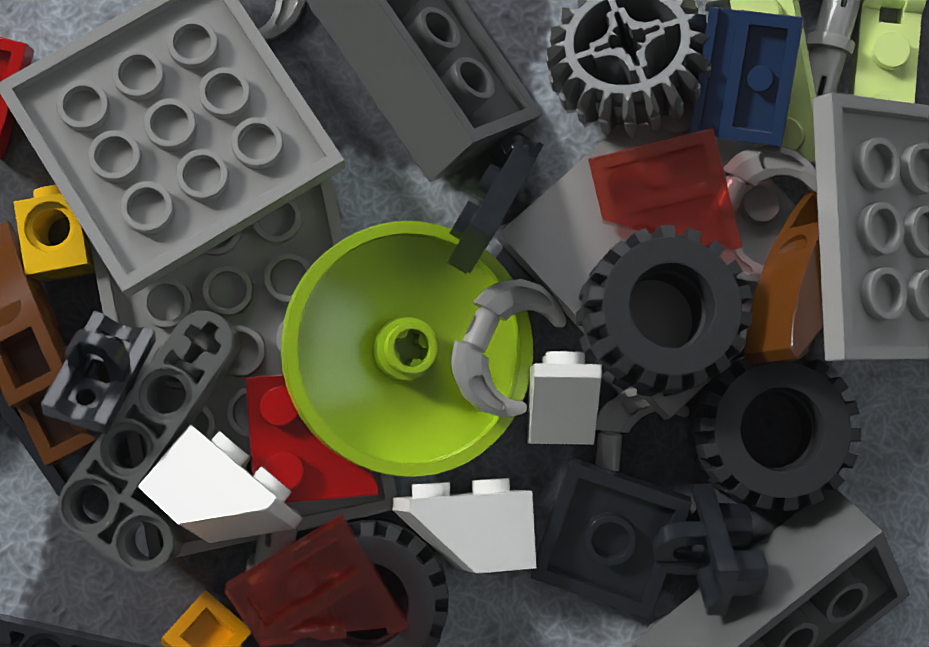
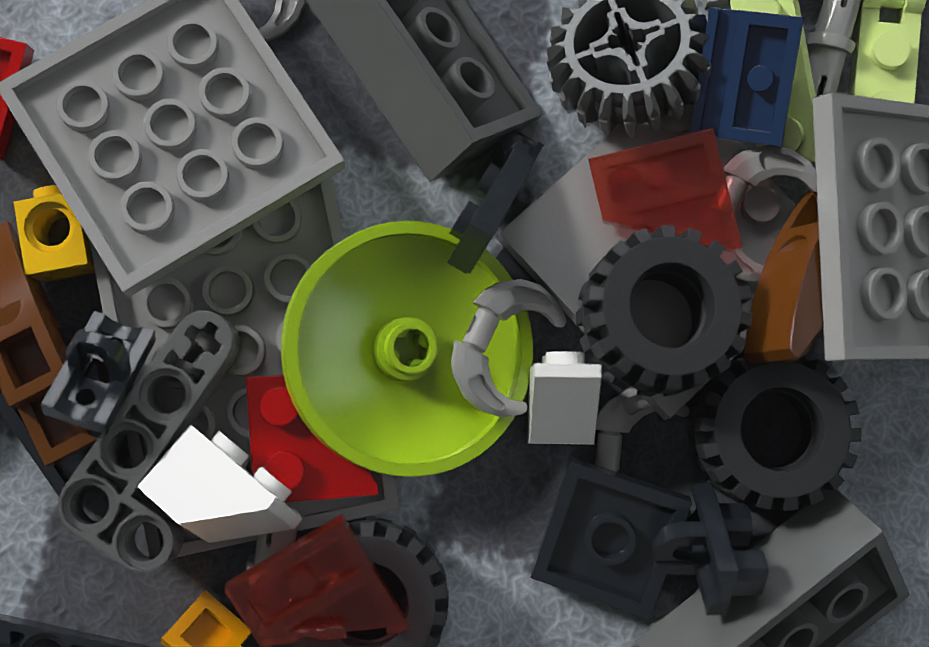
(474, 529): white slope -> none

